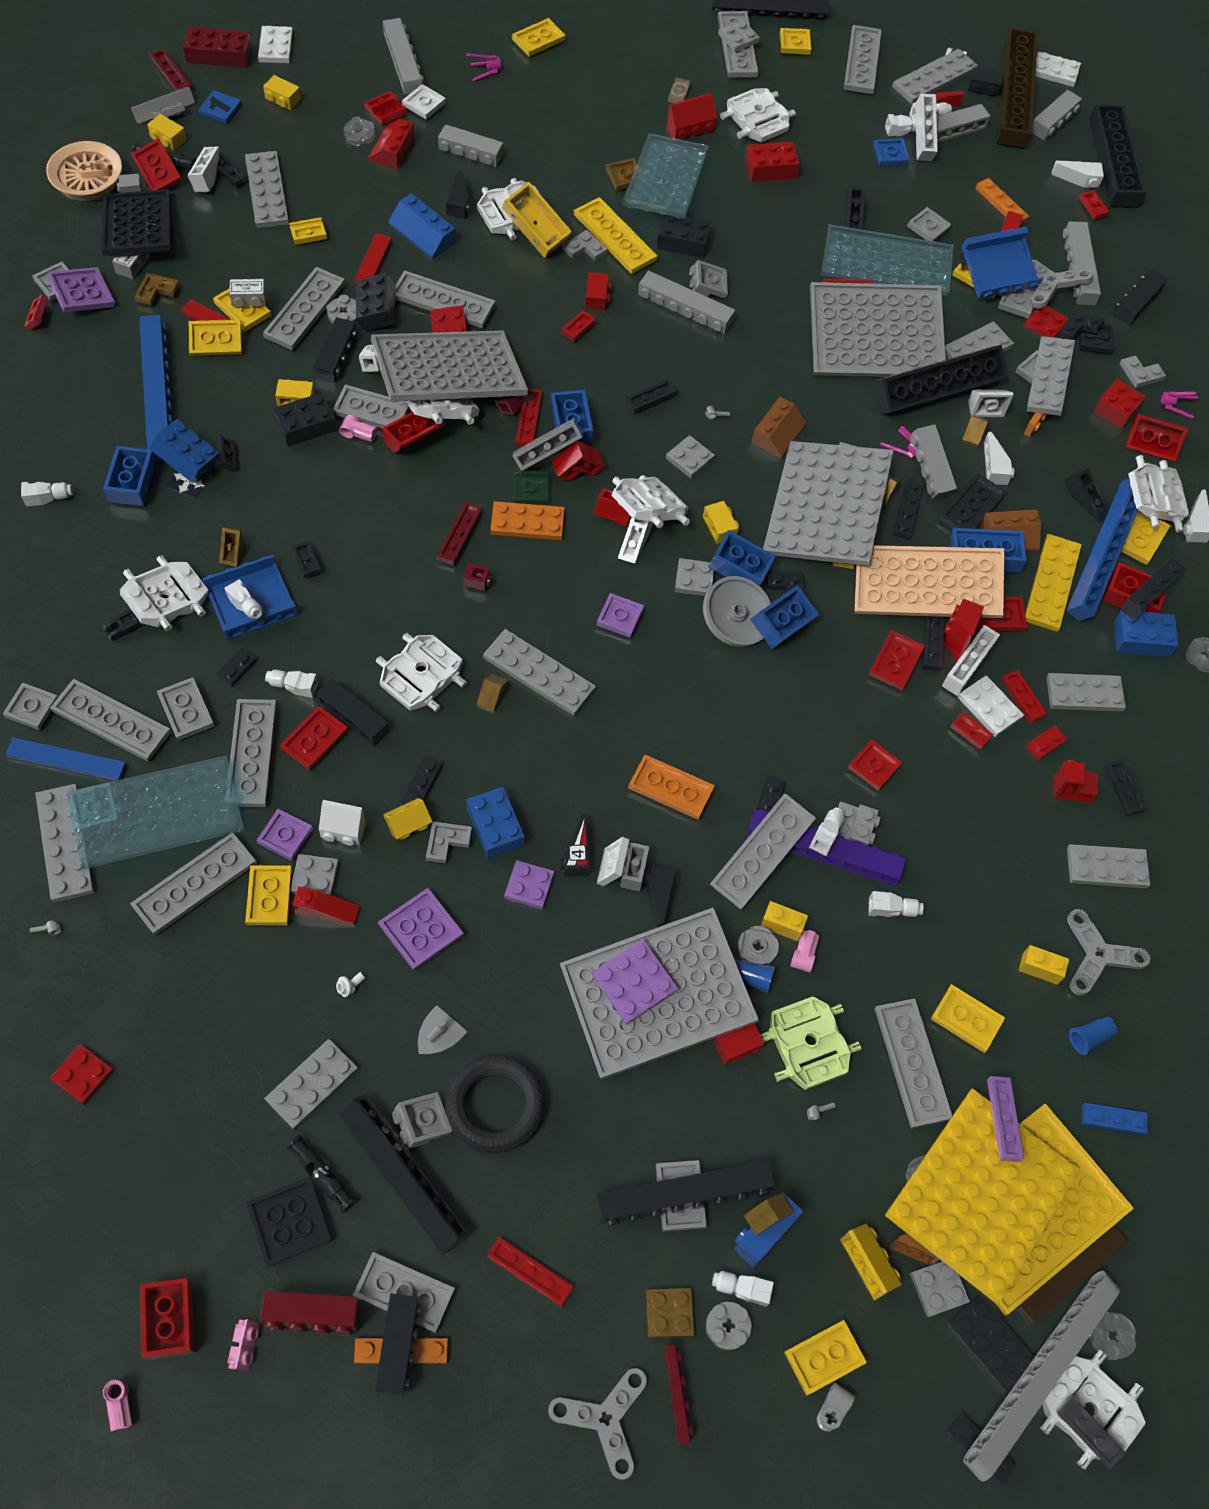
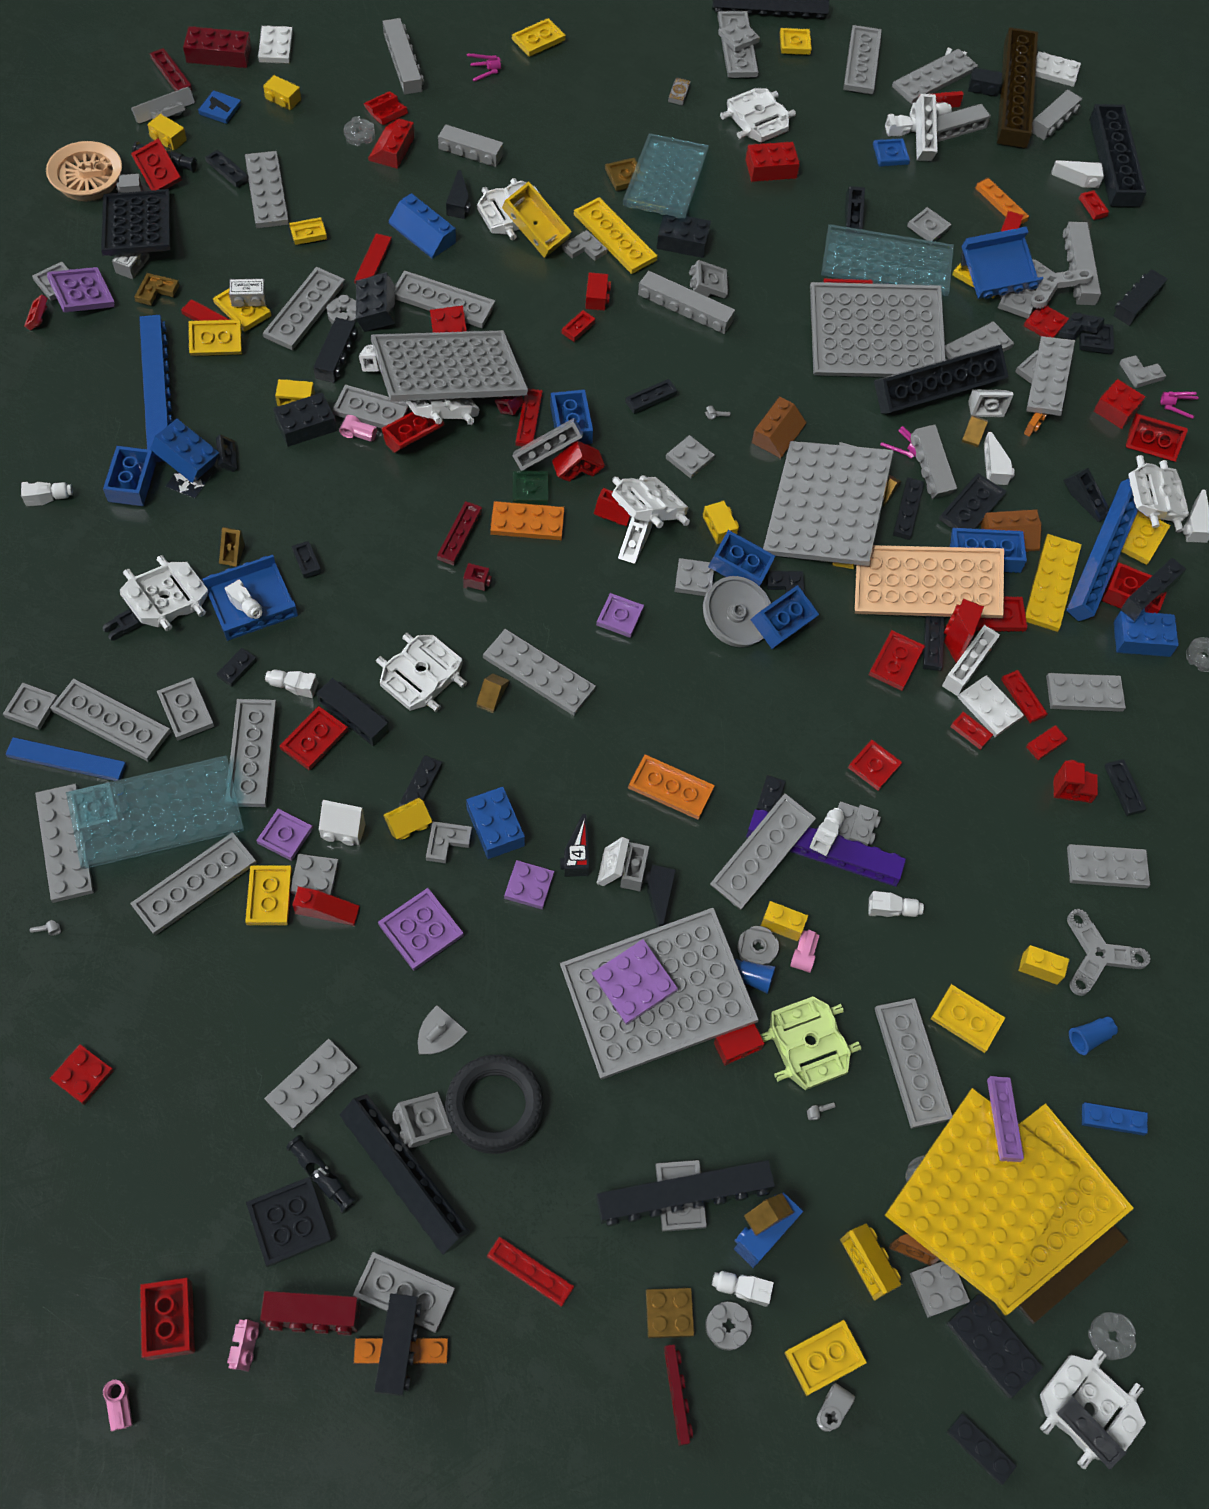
(204, 170): white slope -> none
(347, 987): white plate -> none
(424, 101): white plate -> none
(587, 1416): light grey piece -> none
(692, 117): red slope -> none
(1041, 1376): light grey beam -> none

